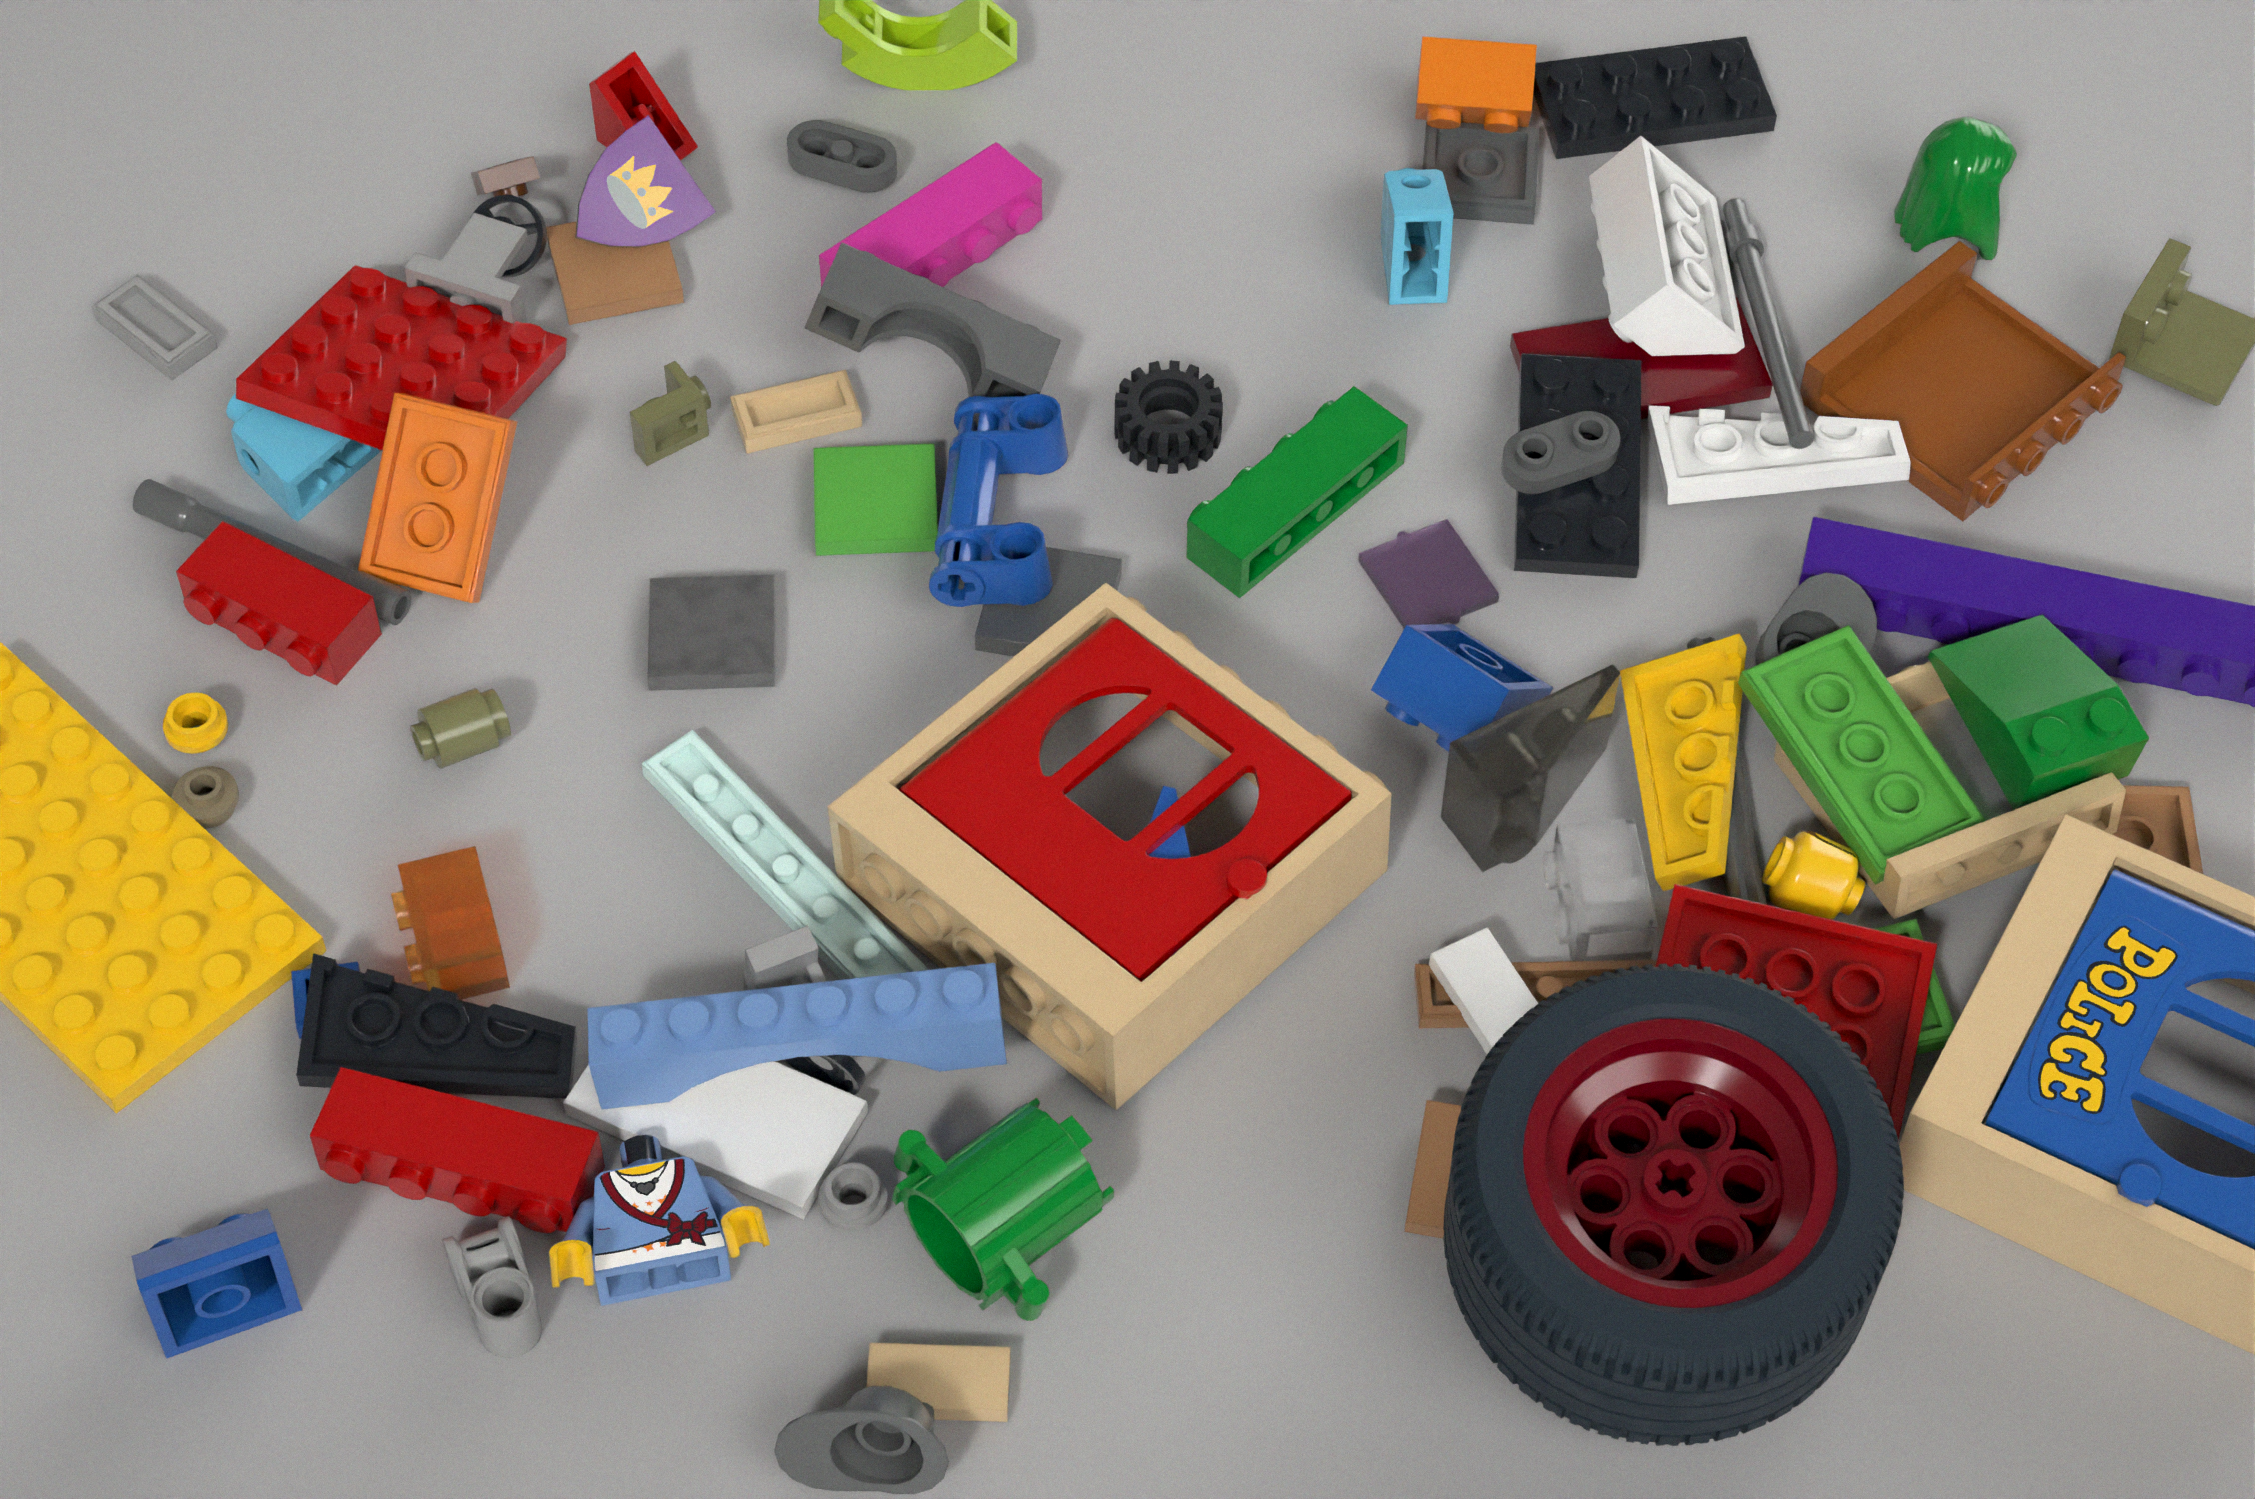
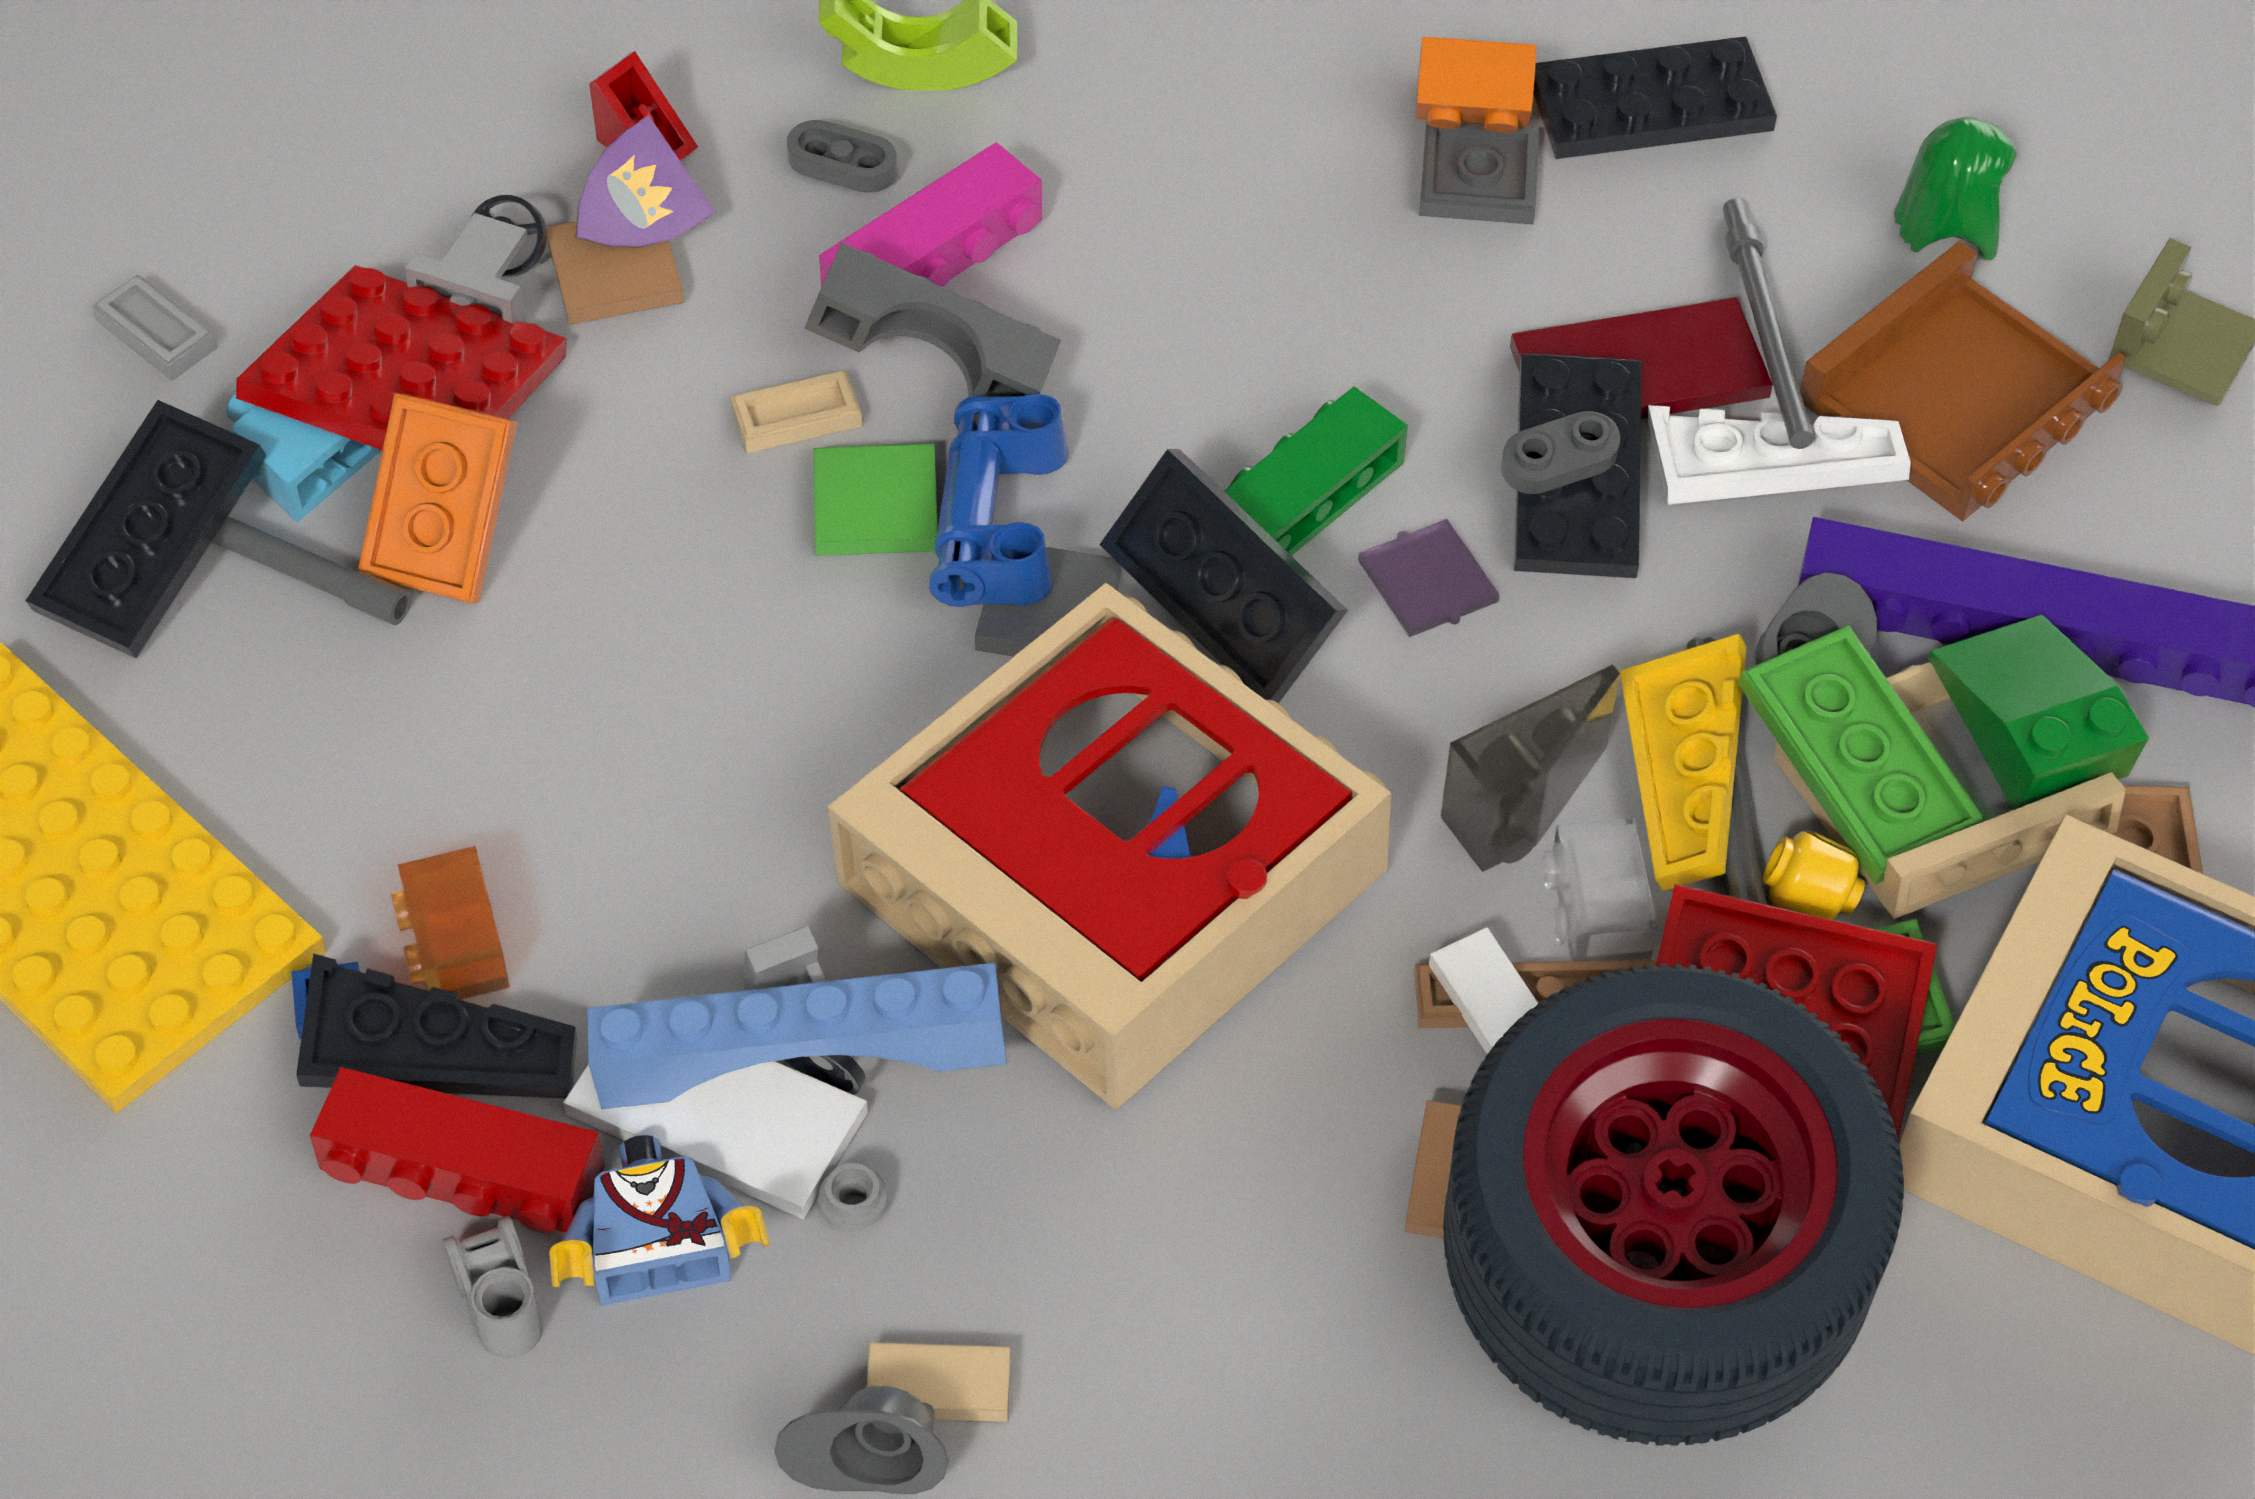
(146, 528): none -> black plate
(194, 710): yellow plate -> none
(214, 807): dark tan plate -> none
(215, 1282): blue slope -> none
(278, 603): red brick -> none
(460, 727): olive brick -> none
(506, 178): plate -> none
(672, 420): olive bracket -> none
(711, 632): flat silver tile -> none
(775, 861): light aqua tile -> none
(1000, 1203): green container -> none
(1168, 391): black tyre -> none
(1222, 576): none -> black plate
(1418, 213): medium azure torso -> none
(1452, 682): blue slope -> none
(1663, 256): white slope -> none

